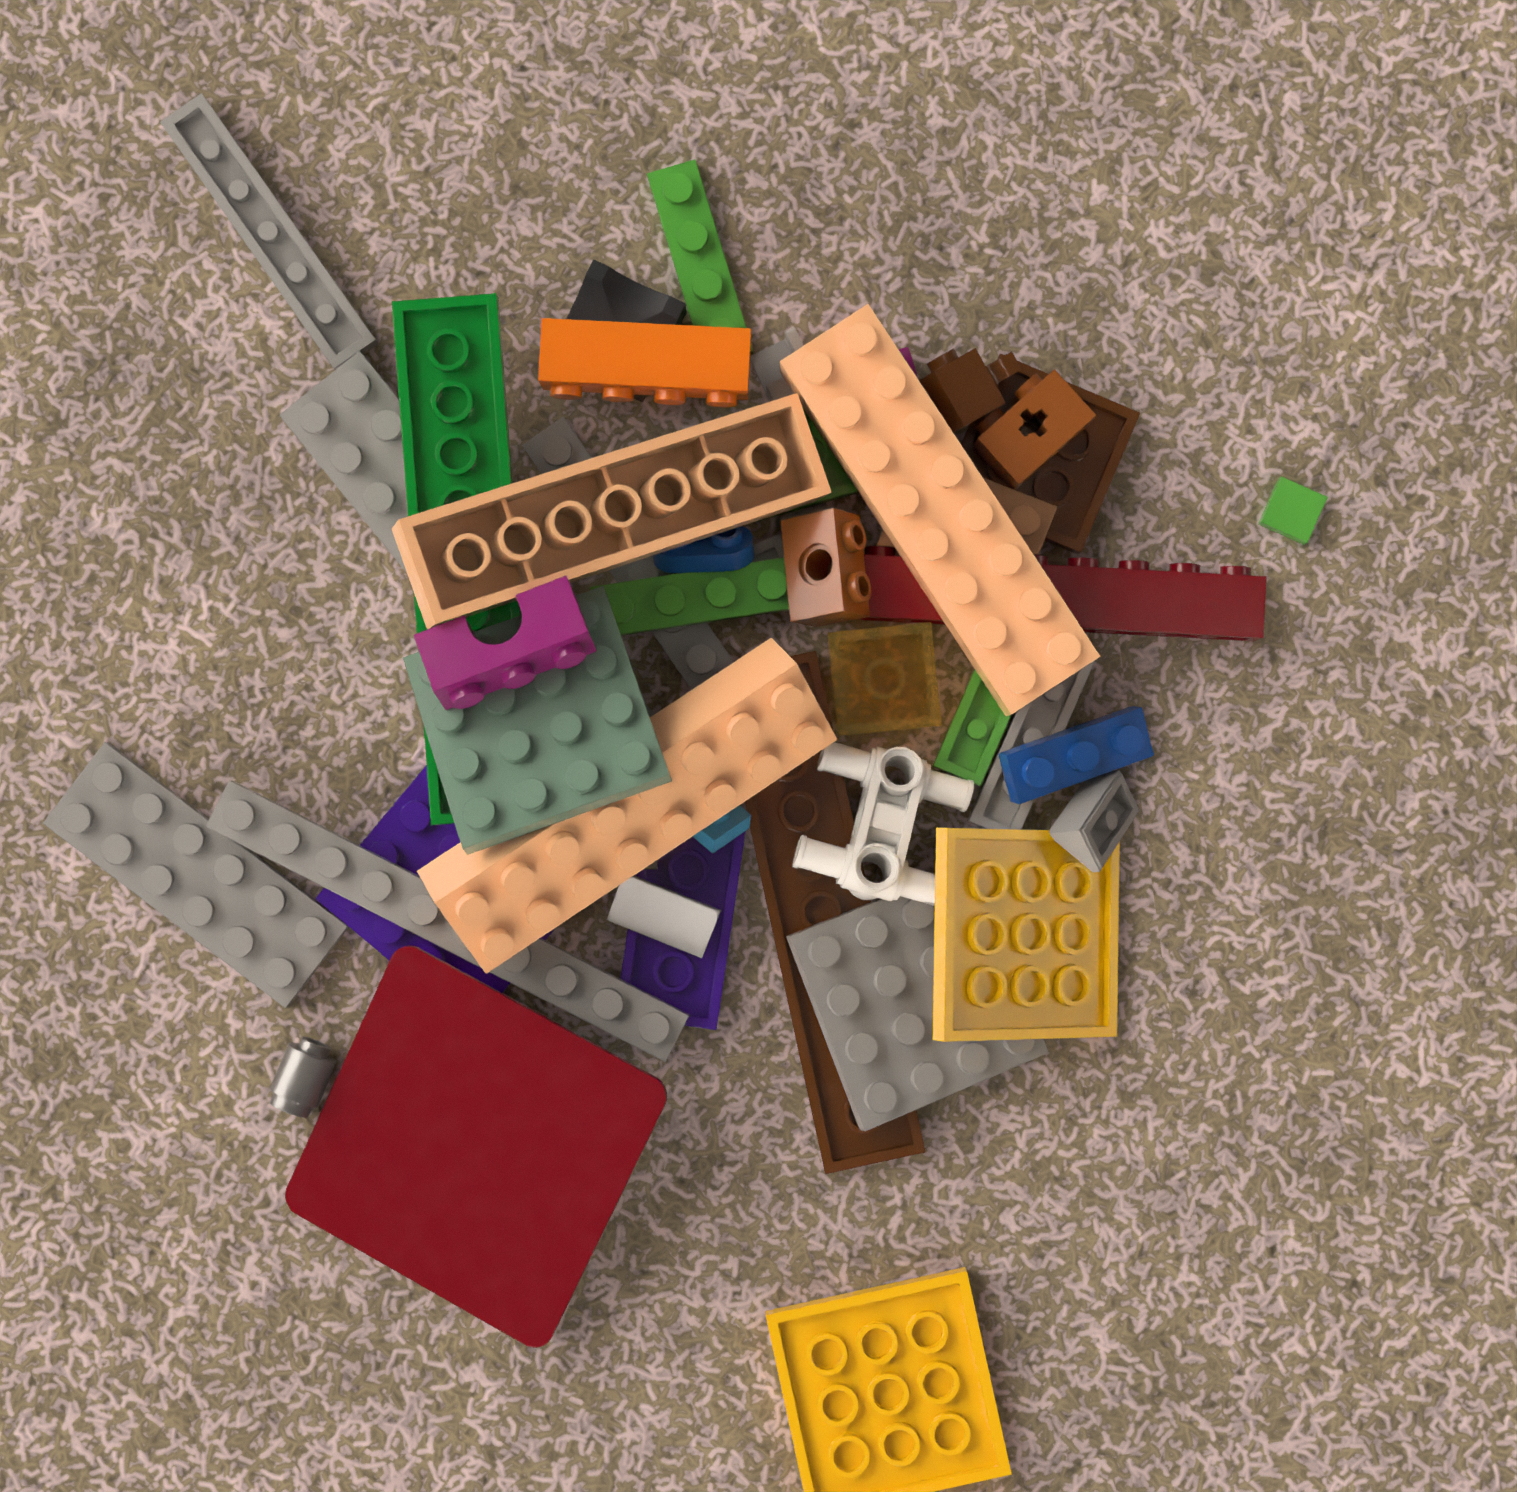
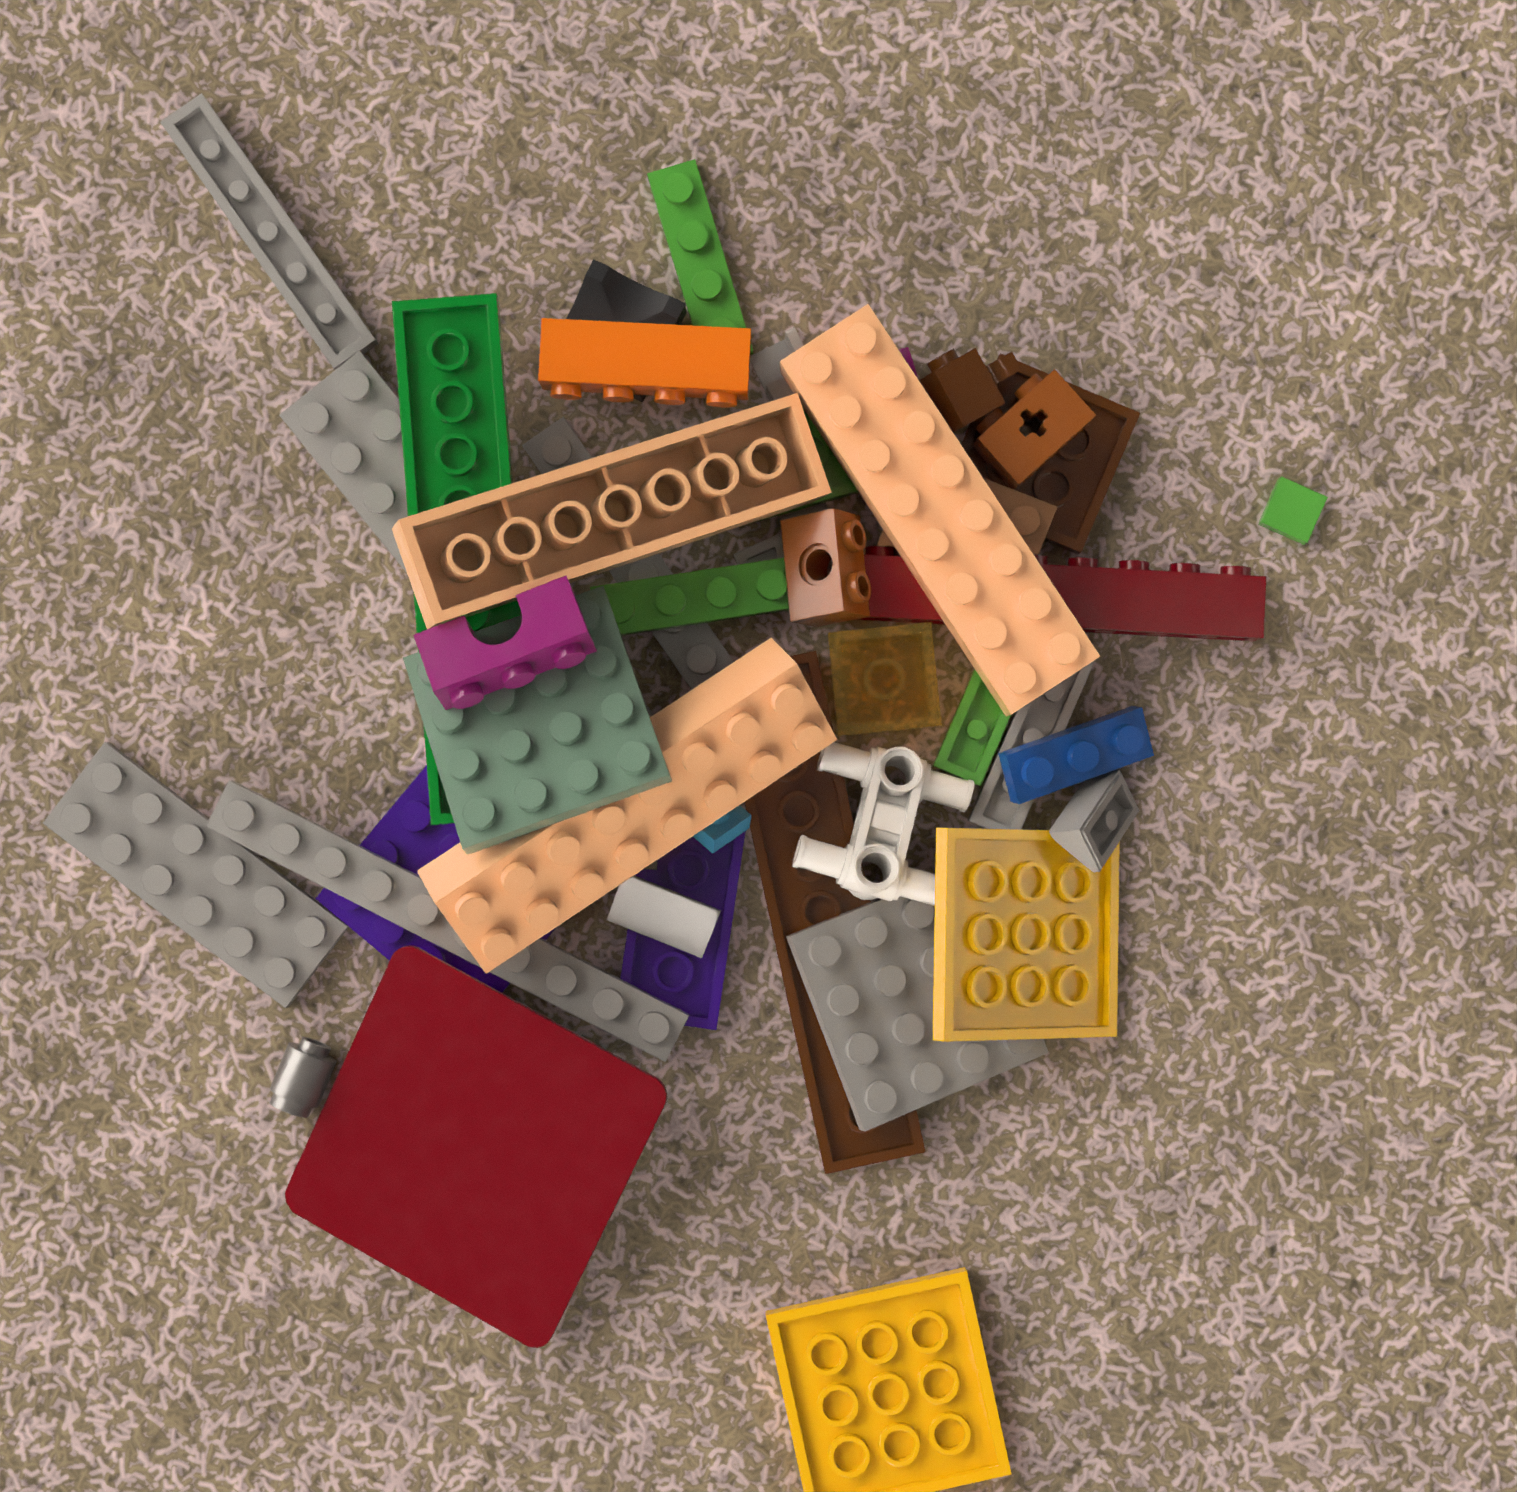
(716, 553): blue plate -> none

